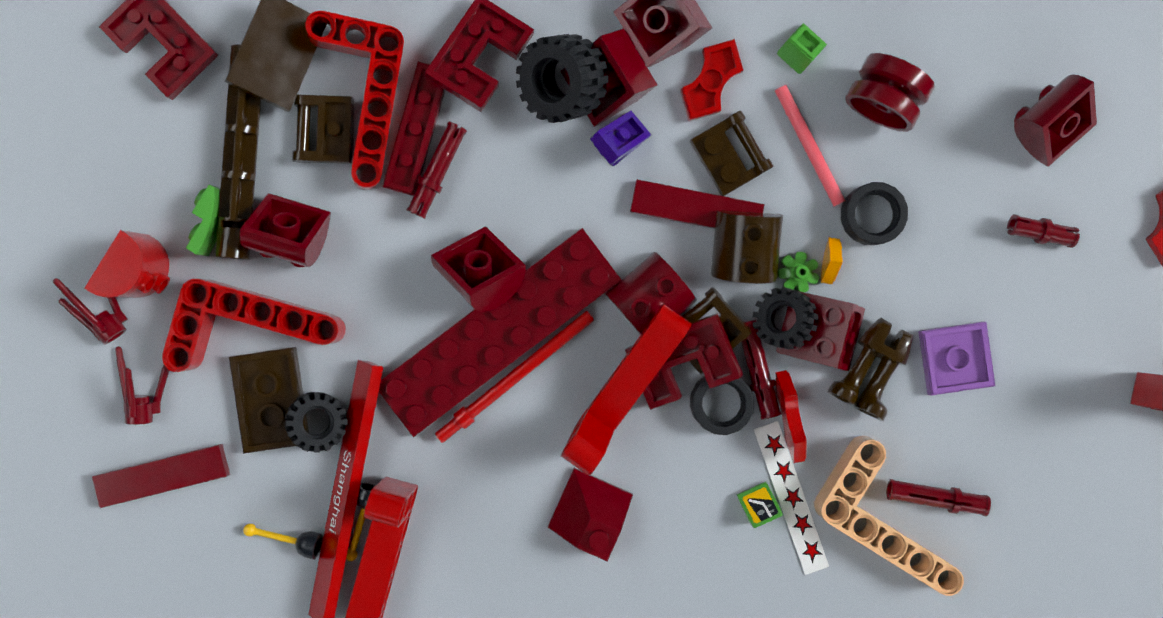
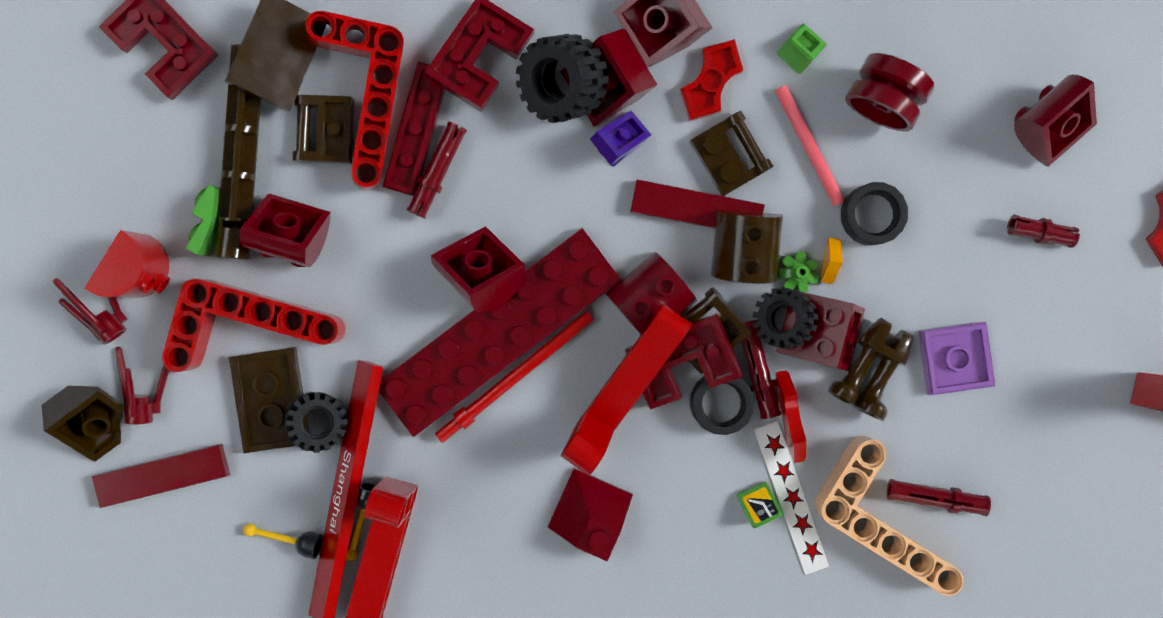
(84, 420): none -> dark brown slope

